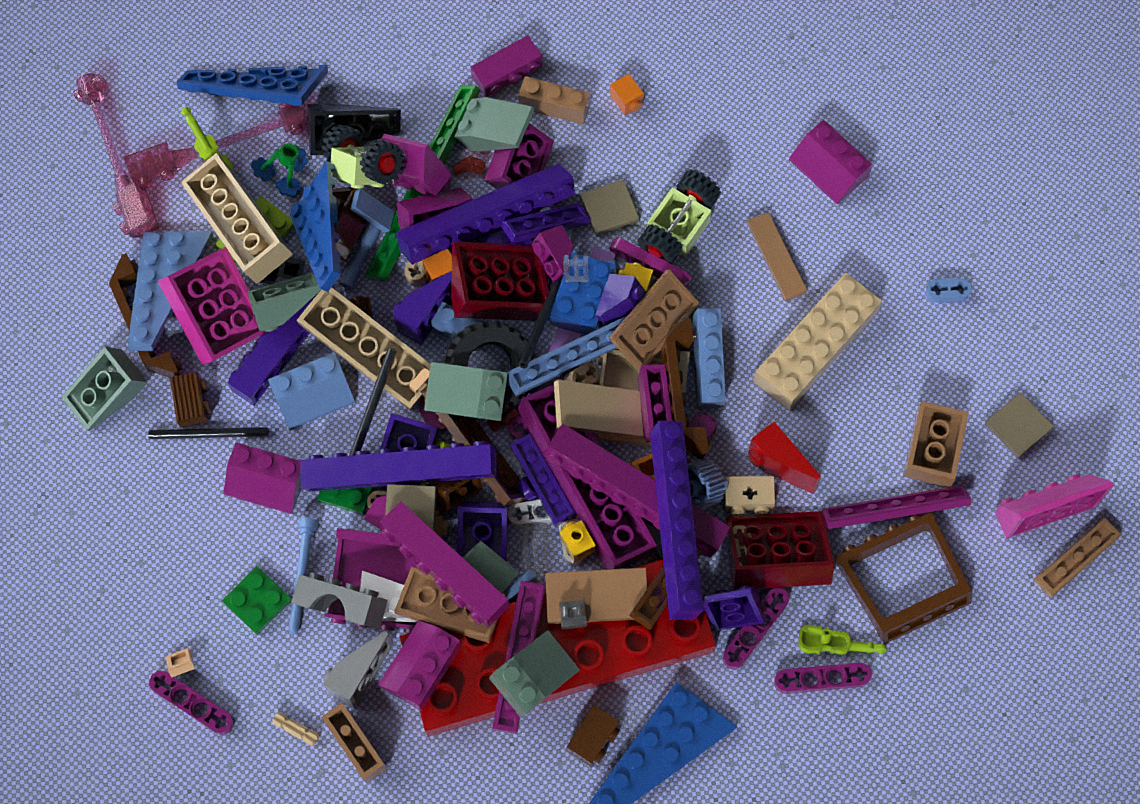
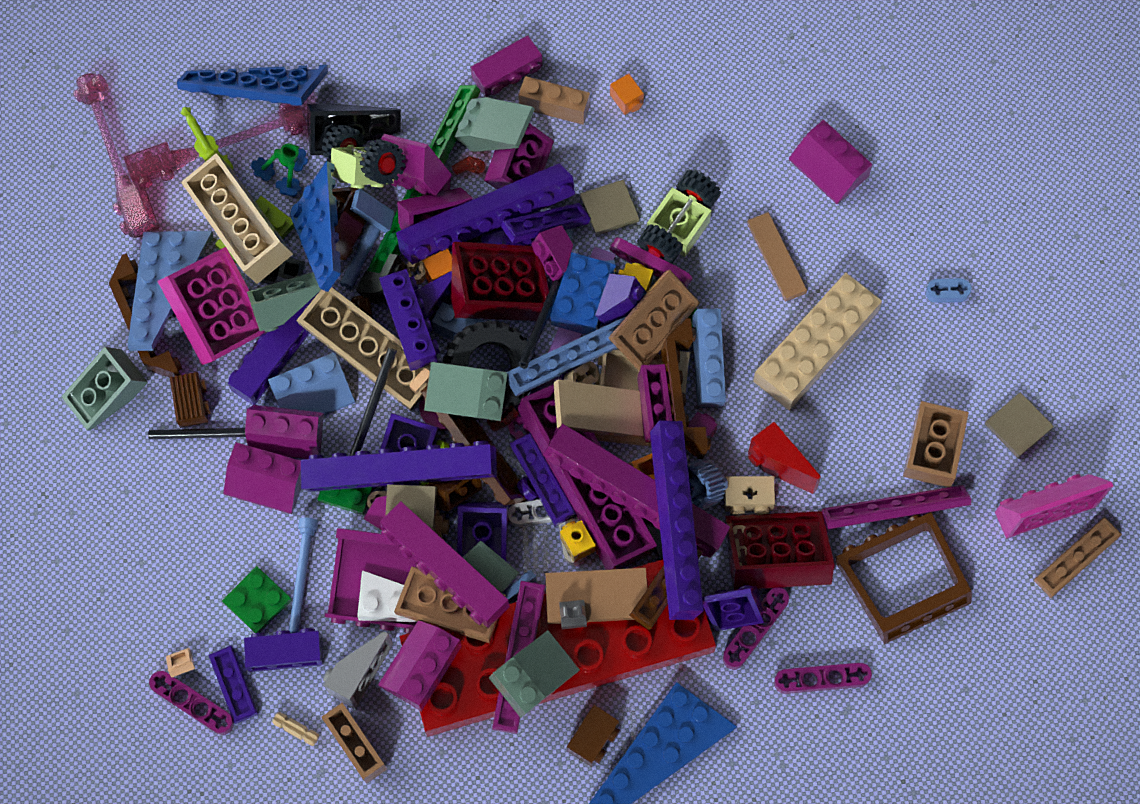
(233, 684): none -> dark purple tile
(283, 650): none -> dark purple brick
(284, 431): none -> magenta slope
(359, 607): arch -> none
(370, 283): none -> pearl dark grey brick
(408, 319): none -> dark purple brick
(576, 263): clear tile -> none
(815, 640): lime piece -> none

